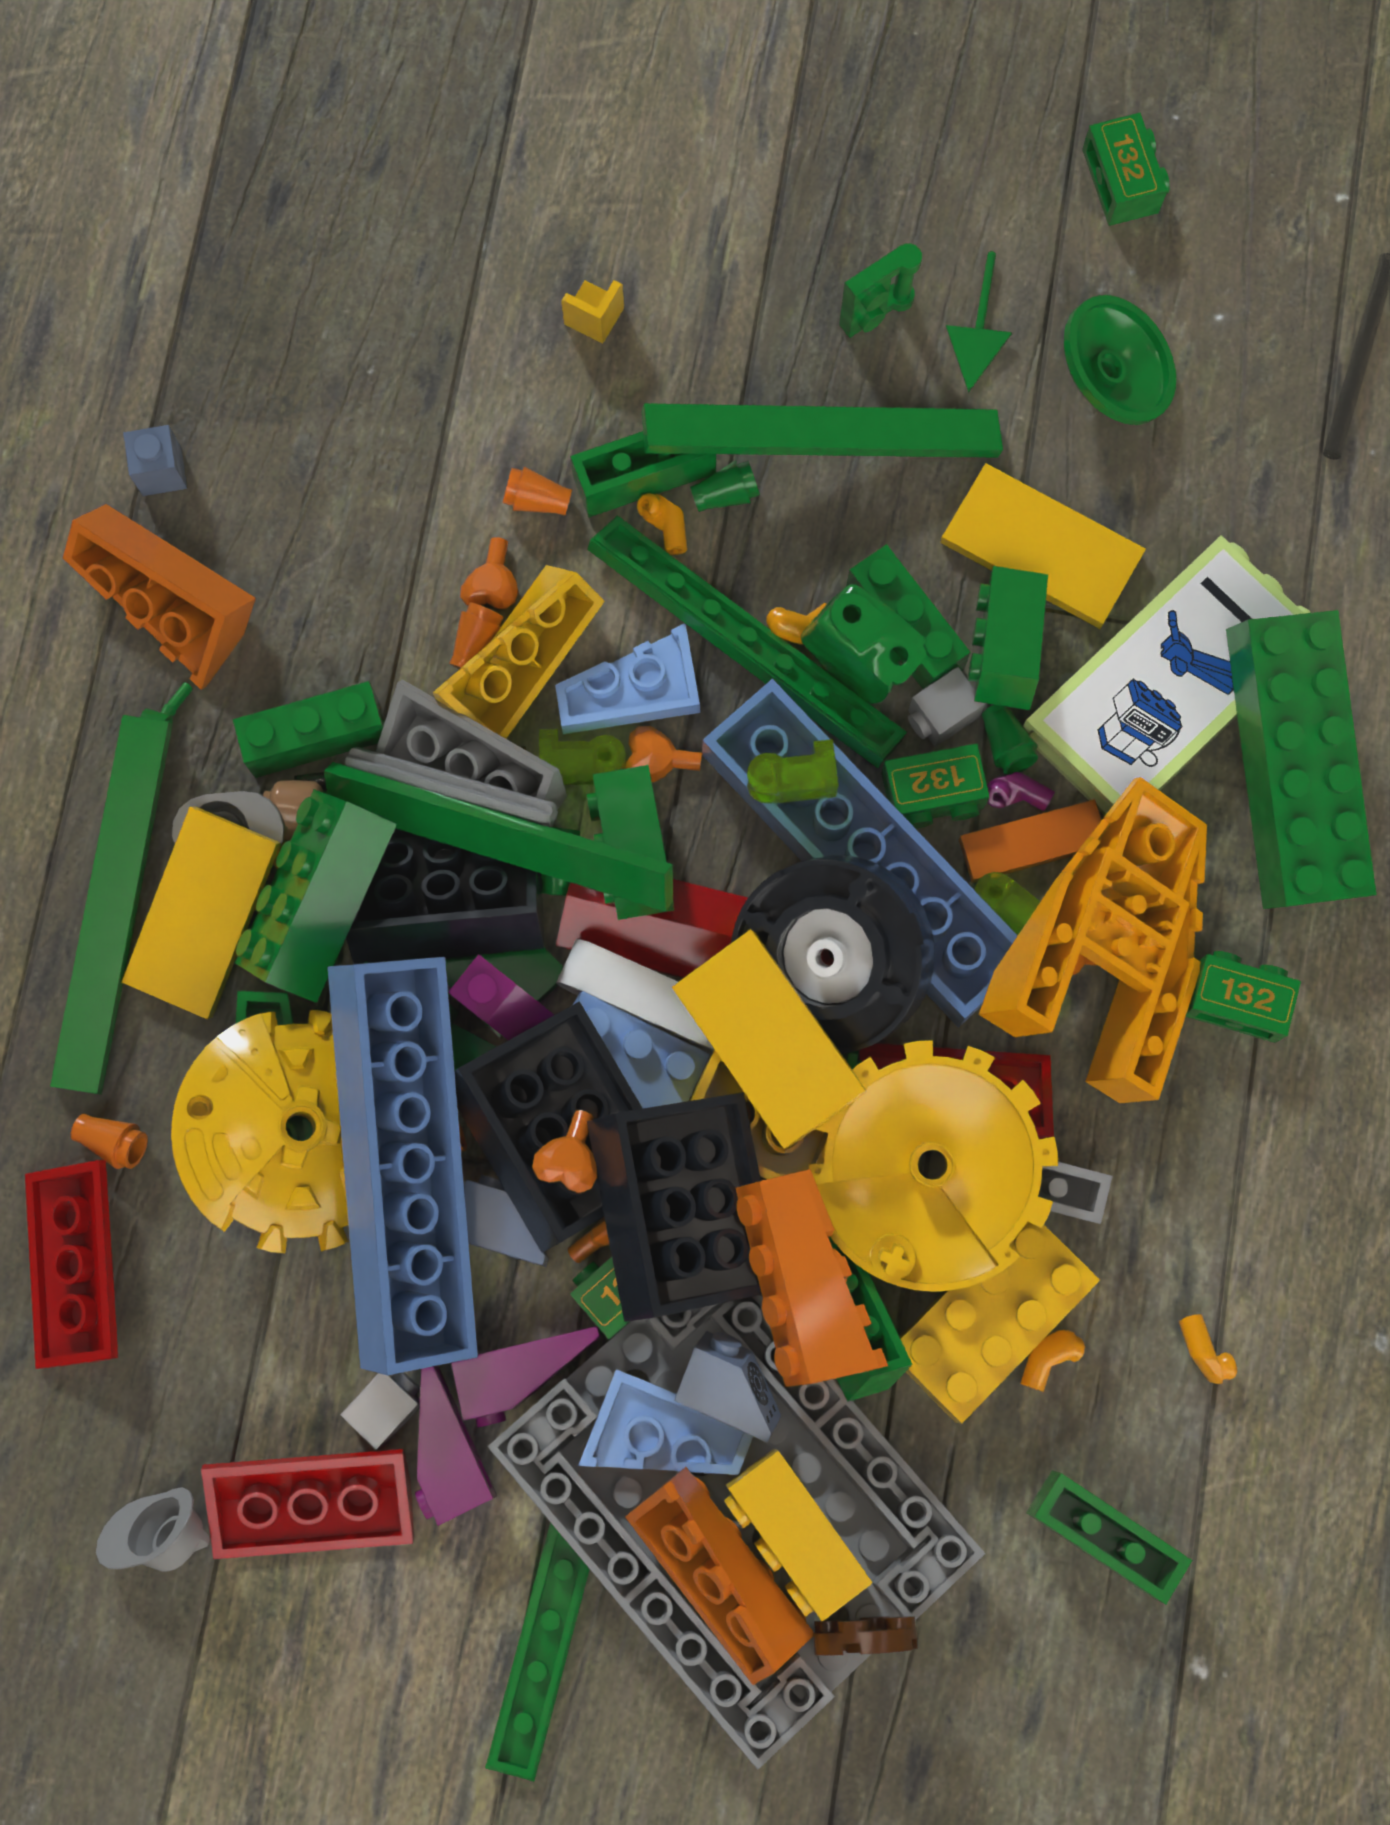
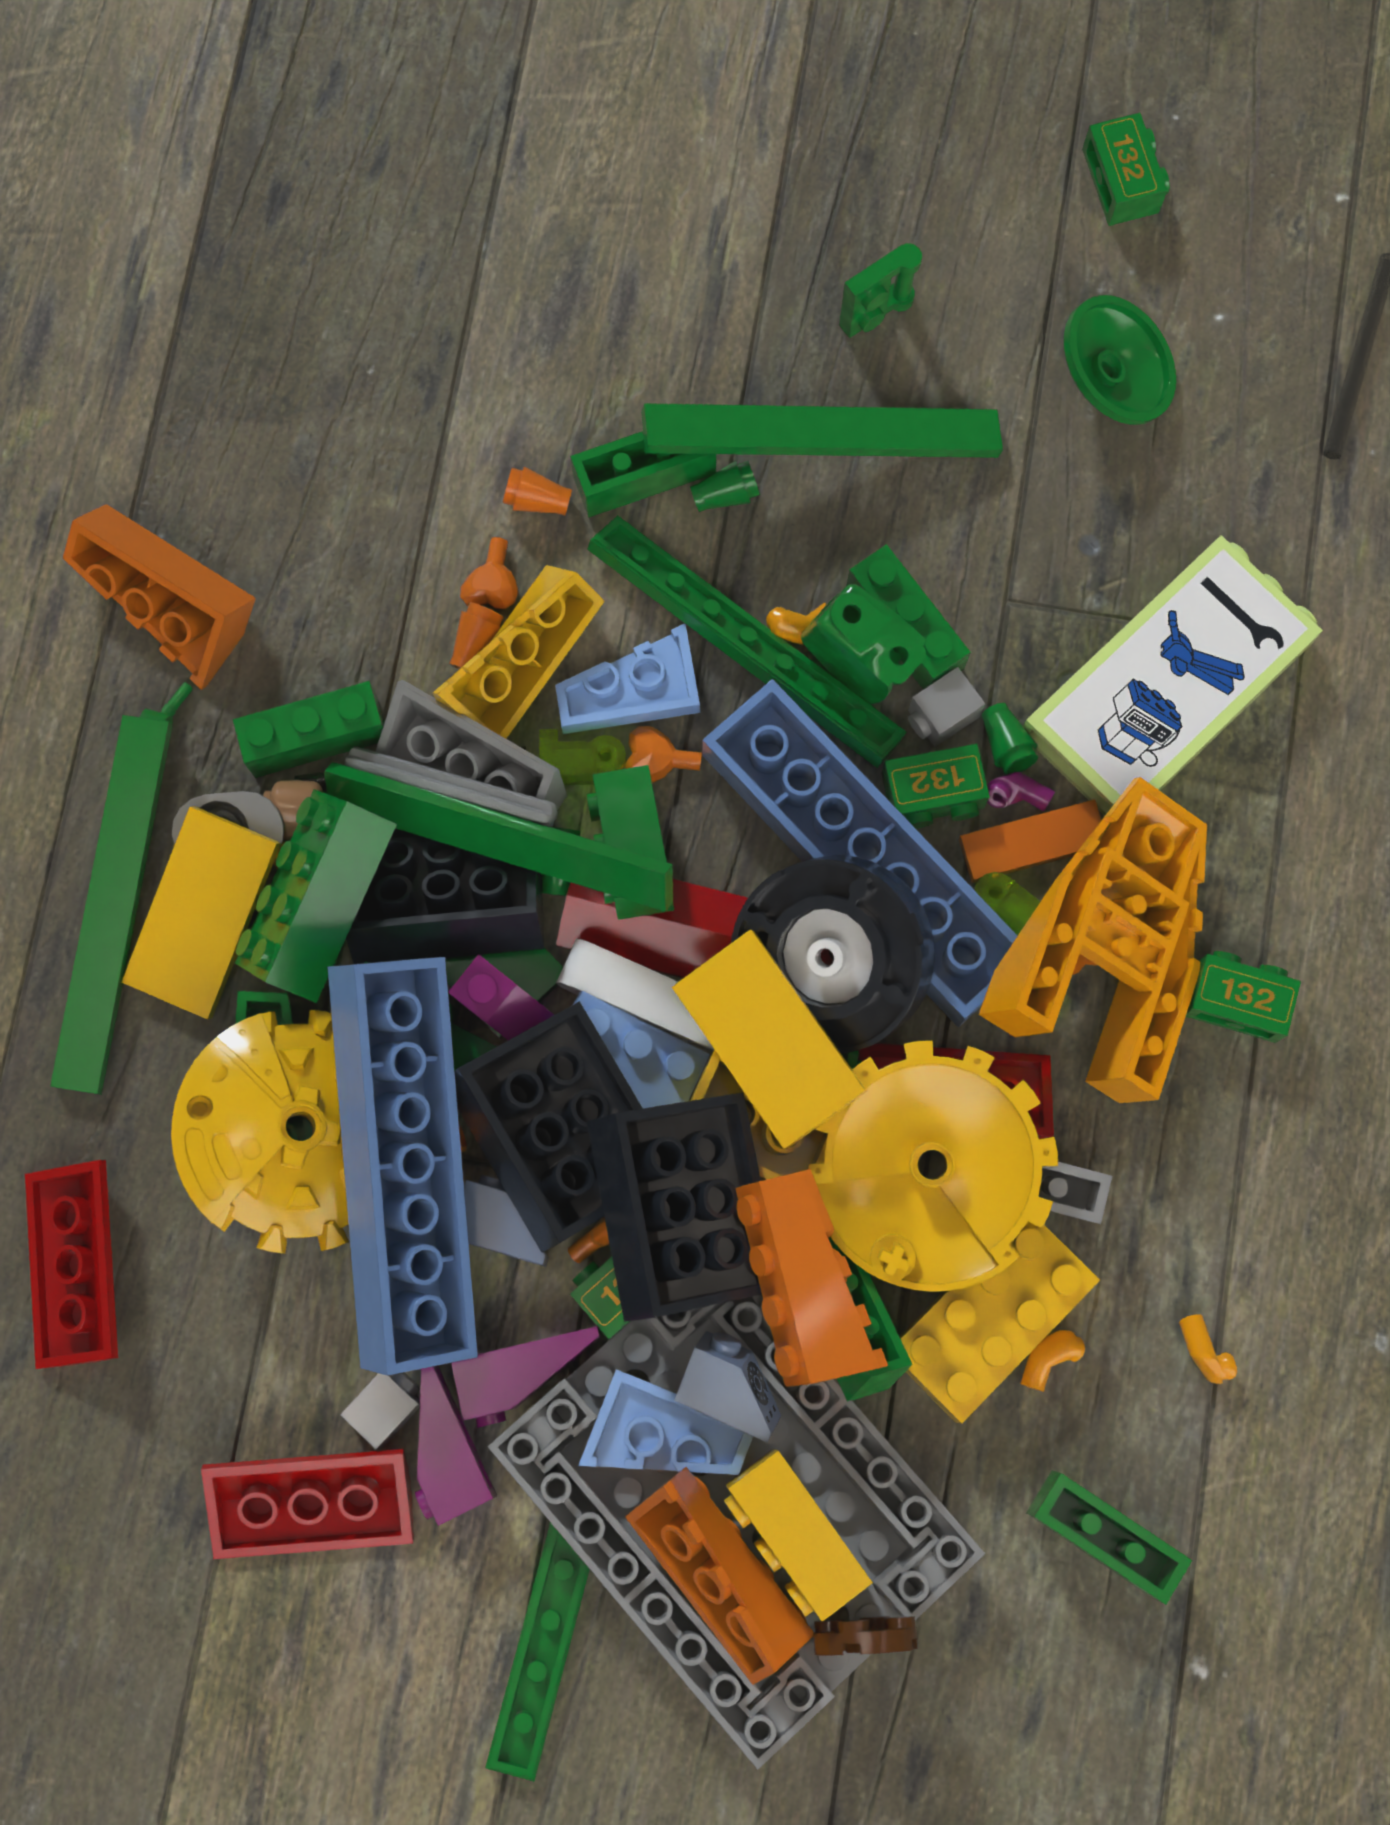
(111, 1140): orange cone -> none
(153, 1533): light grey piece -> none
(155, 460): sand blue brick -> none
(568, 1157): orange rock -> none
(593, 309): yellow panel -> none
(667, 518): light orange arm -> none
(794, 778): clear neon green leg -> none
(978, 346): green piece -> none
(1008, 637): green brick -> none
(1028, 531): yellow tile -> none
(1300, 759): green brick -> none

